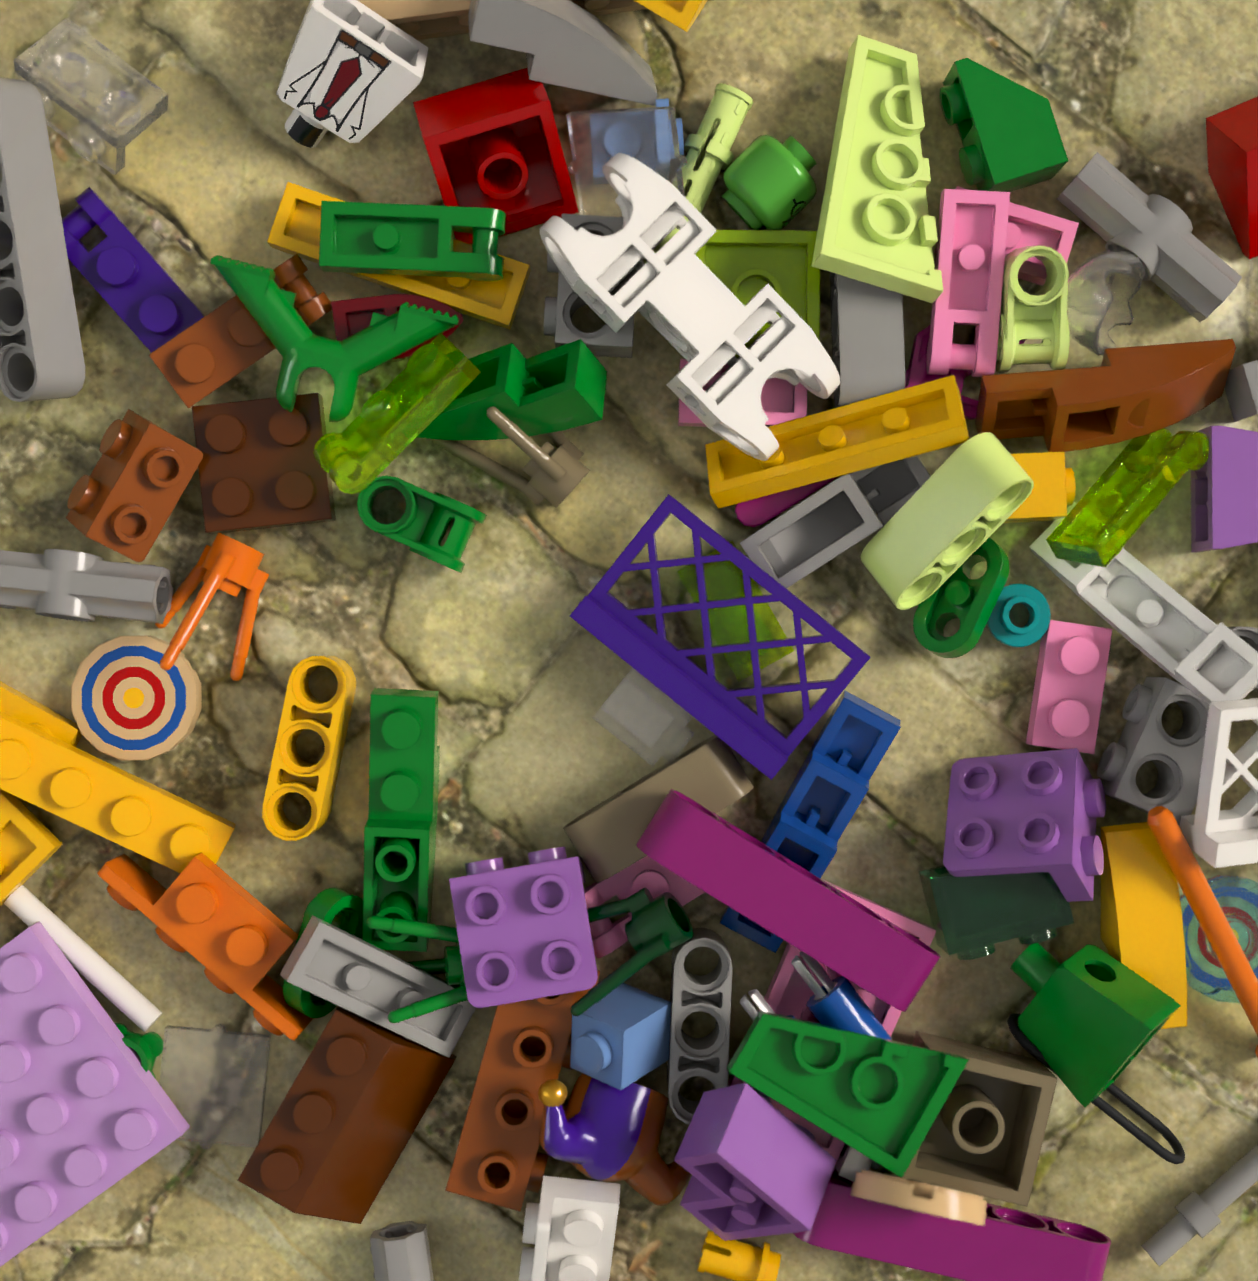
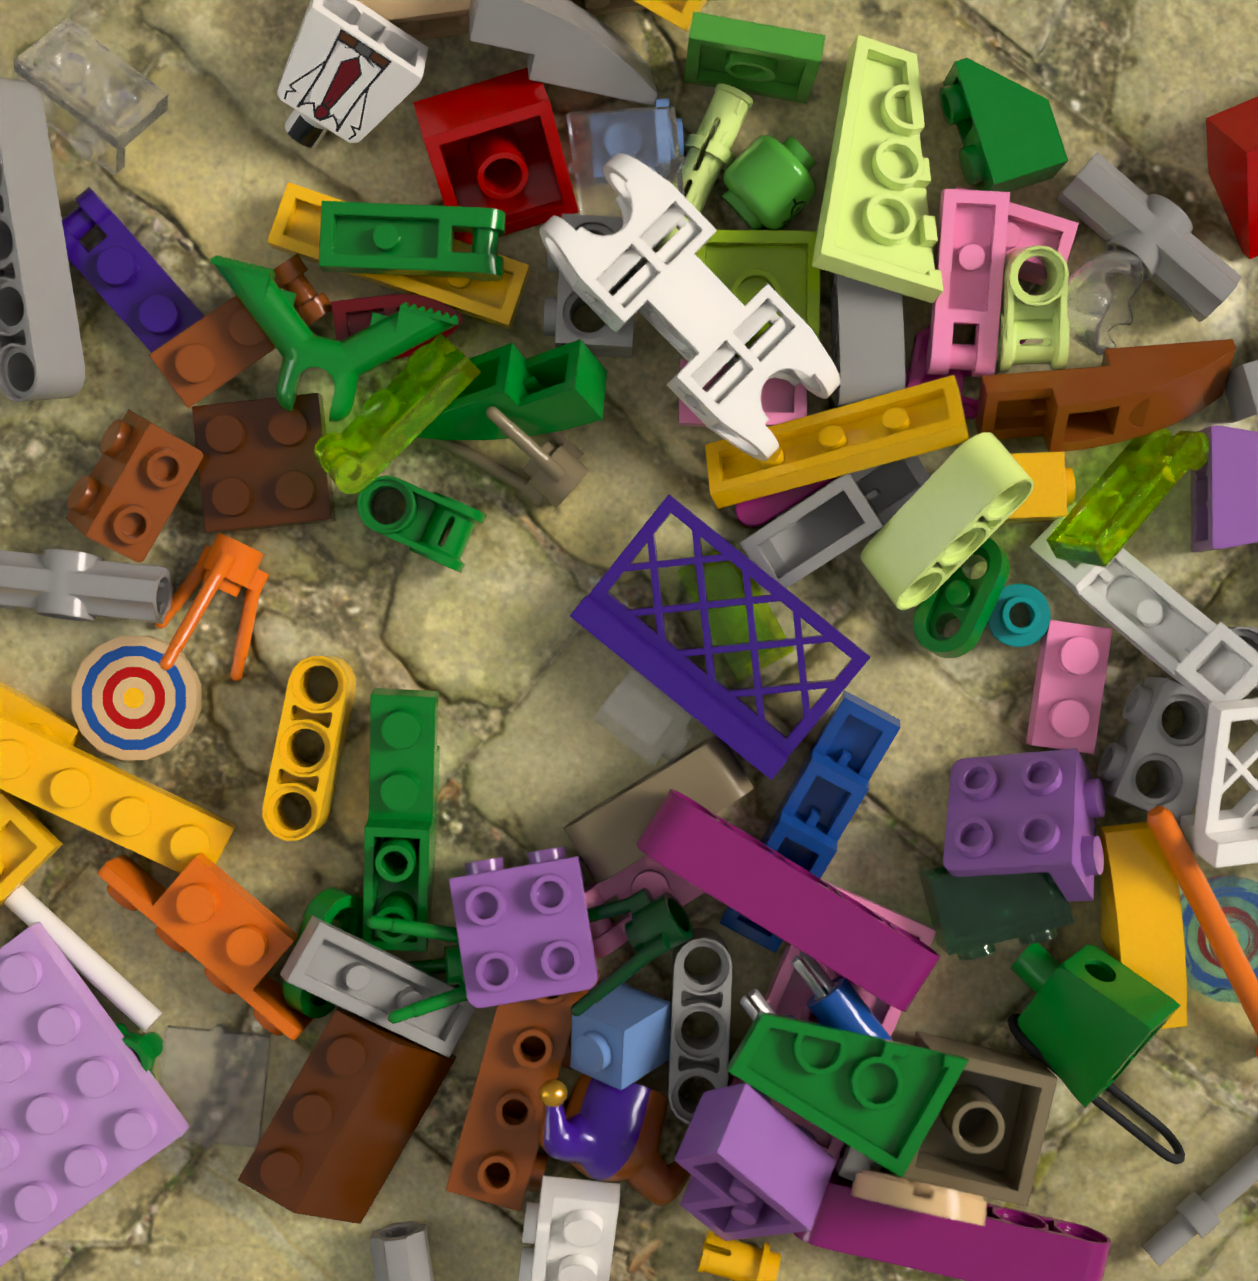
(753, 57): none -> bright green tile

